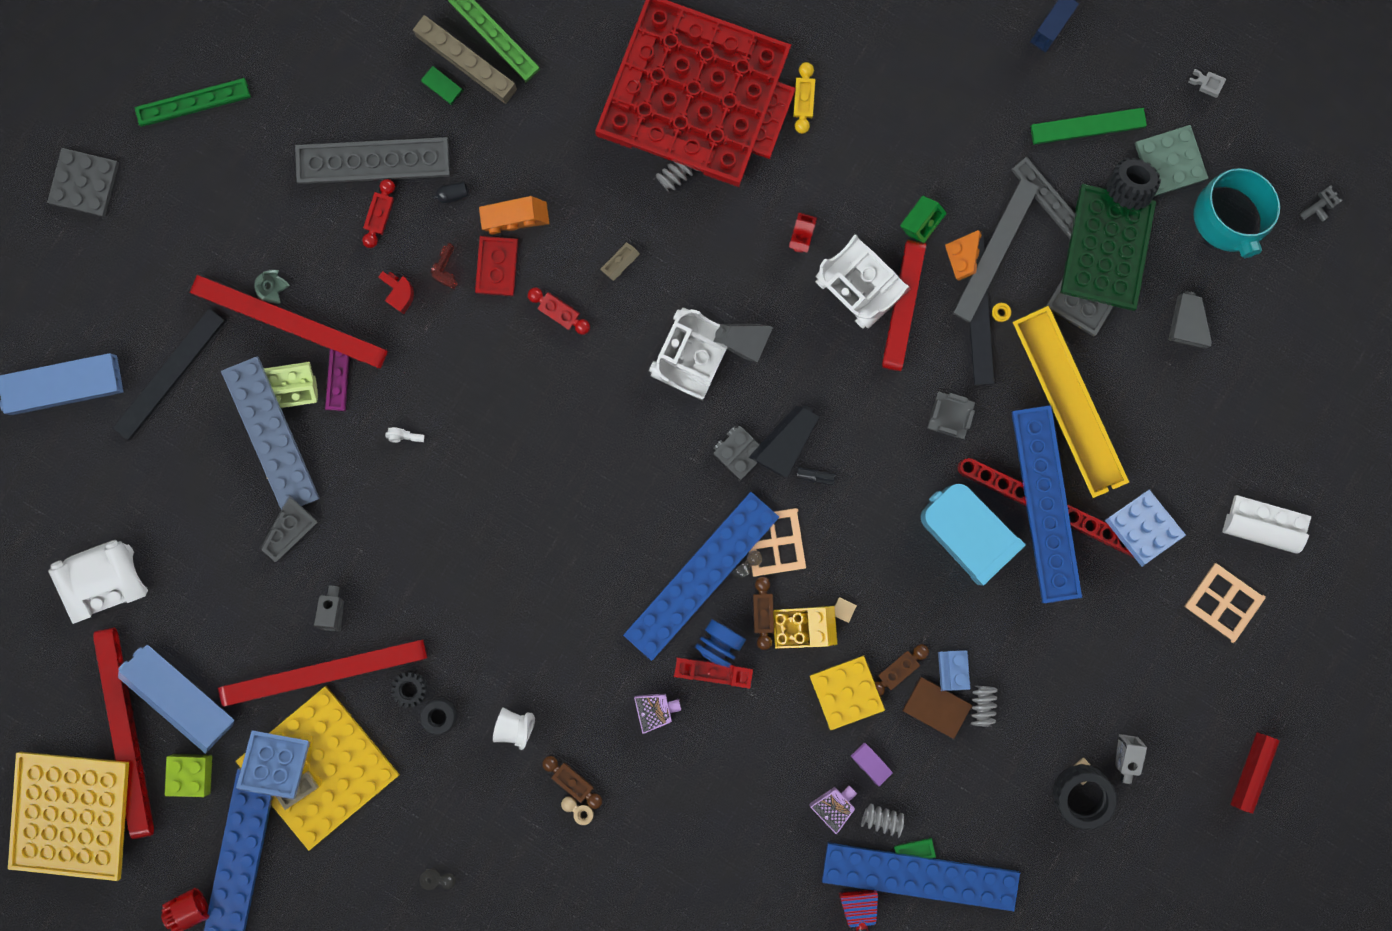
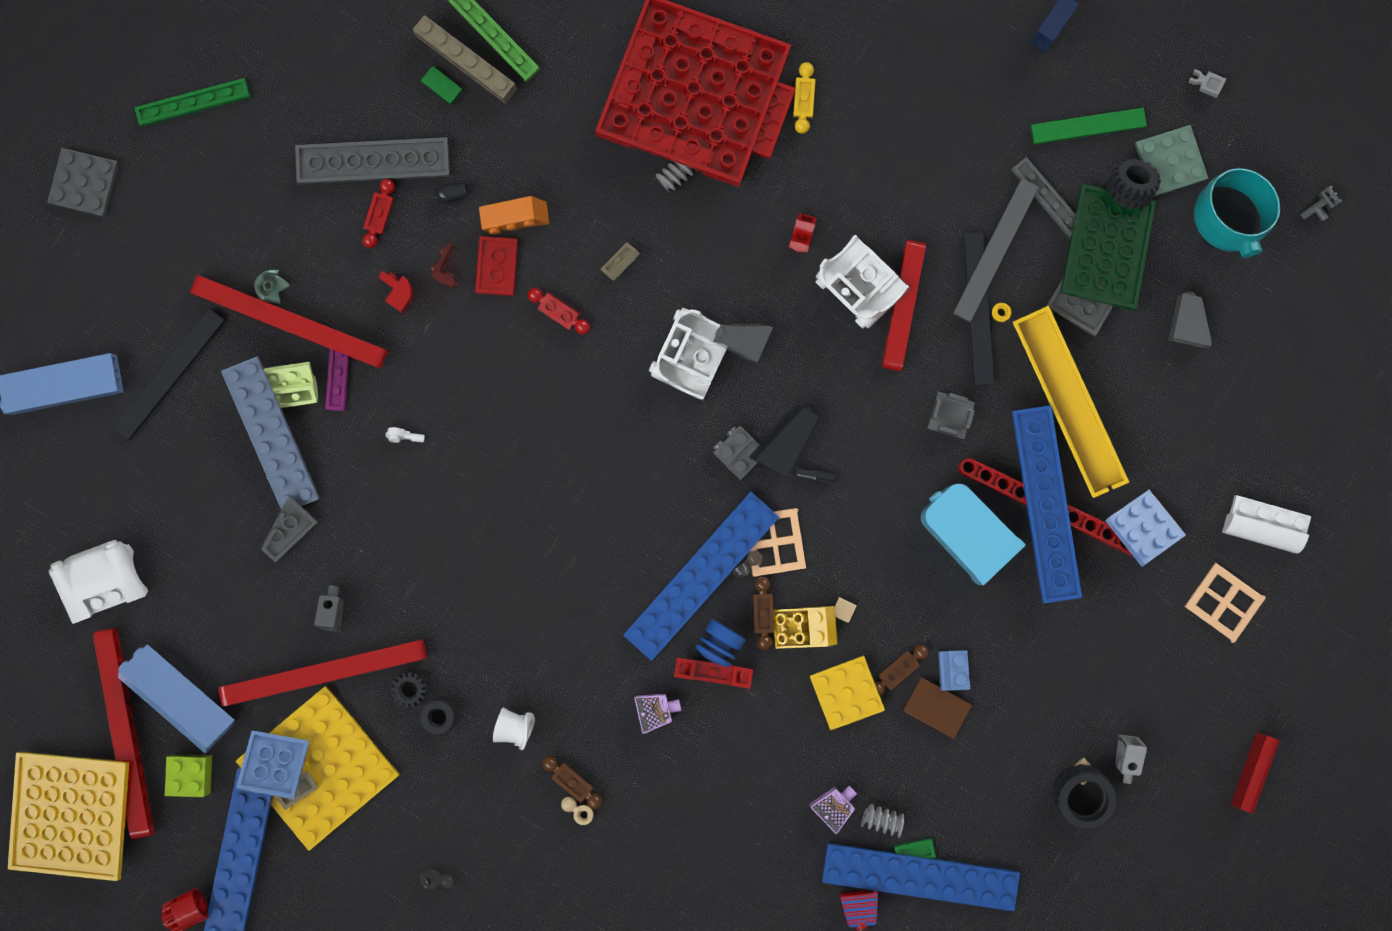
(871, 764): medium lavender slope -> none
(923, 219): green brick -> none
(964, 254): orange wing -> none
(984, 706): light grey piece -> none

